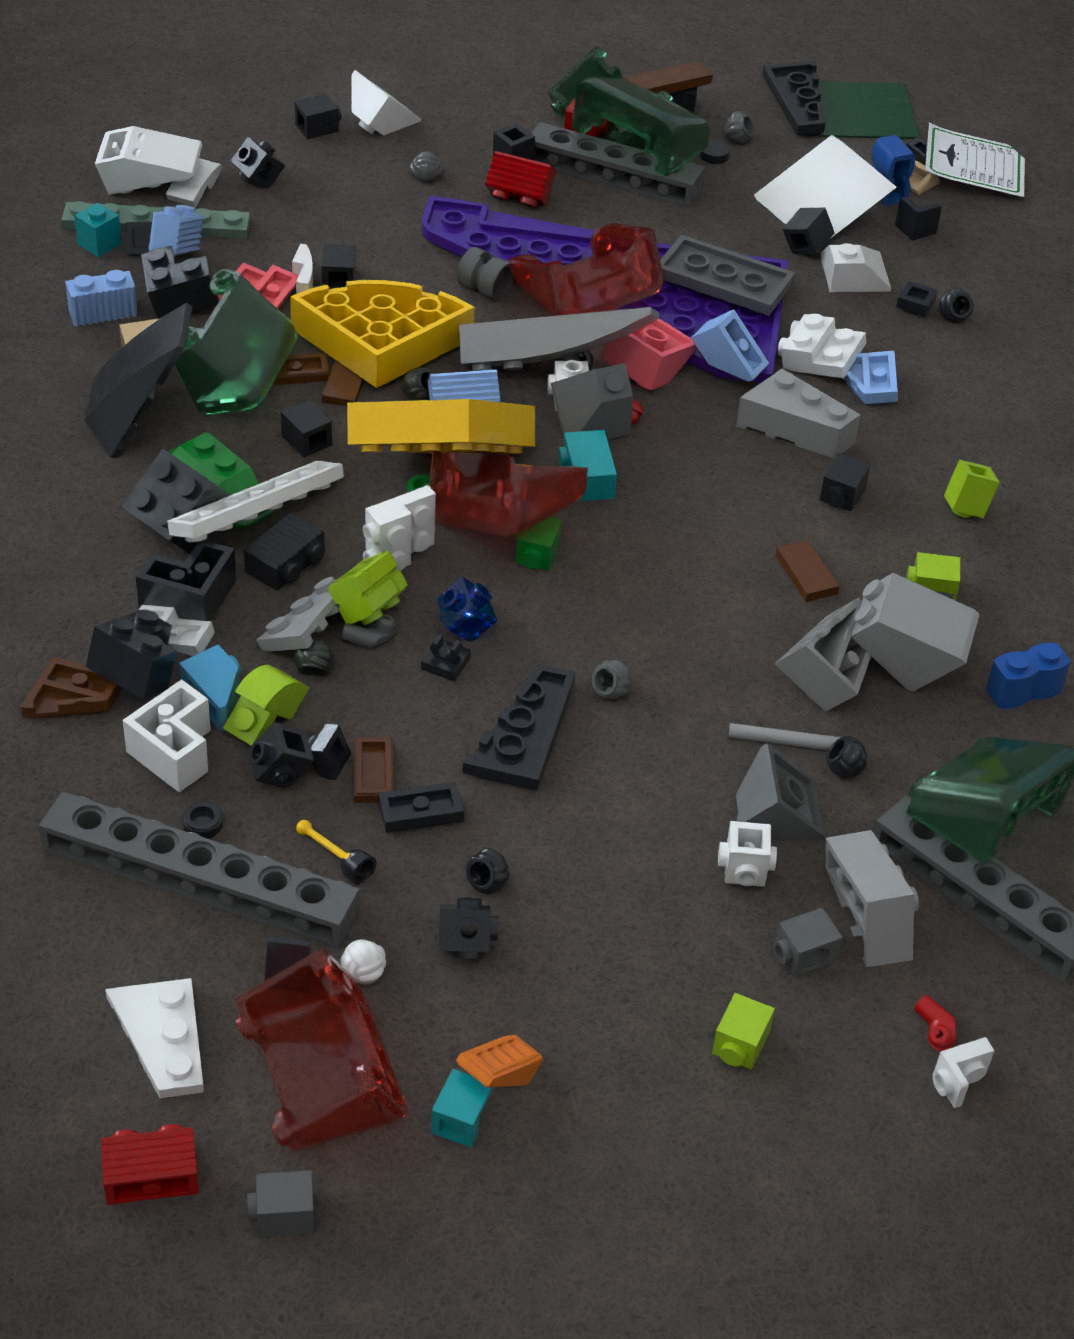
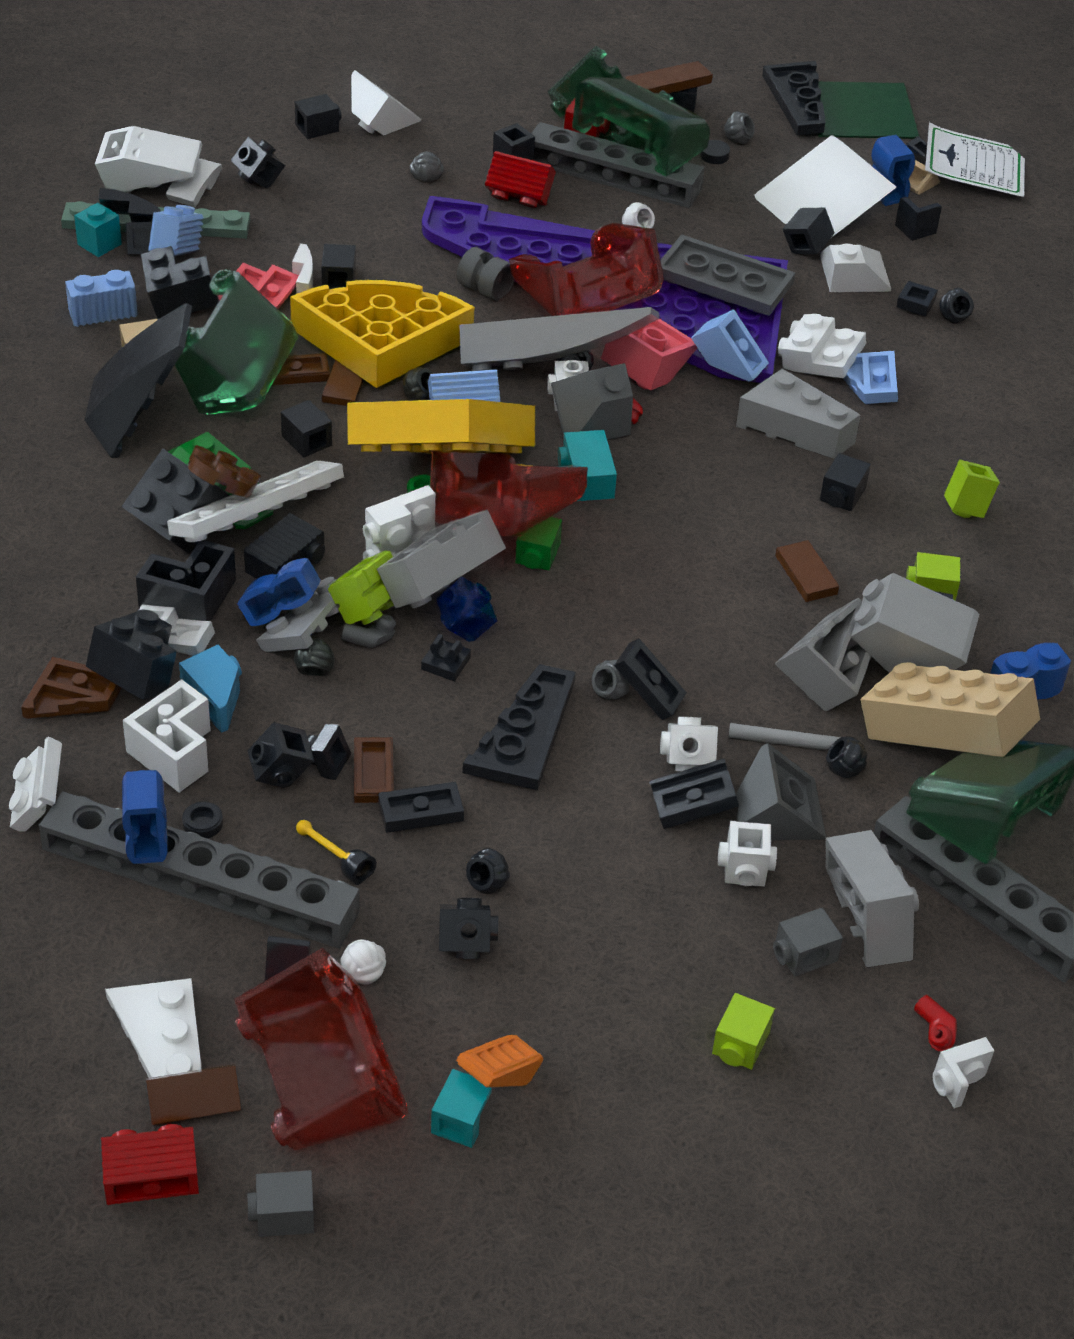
(35, 785): none -> white plate
(127, 204): none -> black slope
(144, 816): none -> blue brick
(193, 1094): none -> reddish brown tile
(223, 470): none -> reddish brown plate
(263, 697): lime brick -> none
(285, 591): none -> blue brick
(440, 558): none -> light grey wedge
(638, 215): none -> white piece
(650, 679): none -> black plate
(694, 793): none -> black plate
(703, 749): none -> white brick
(951, 709): none -> tan brick

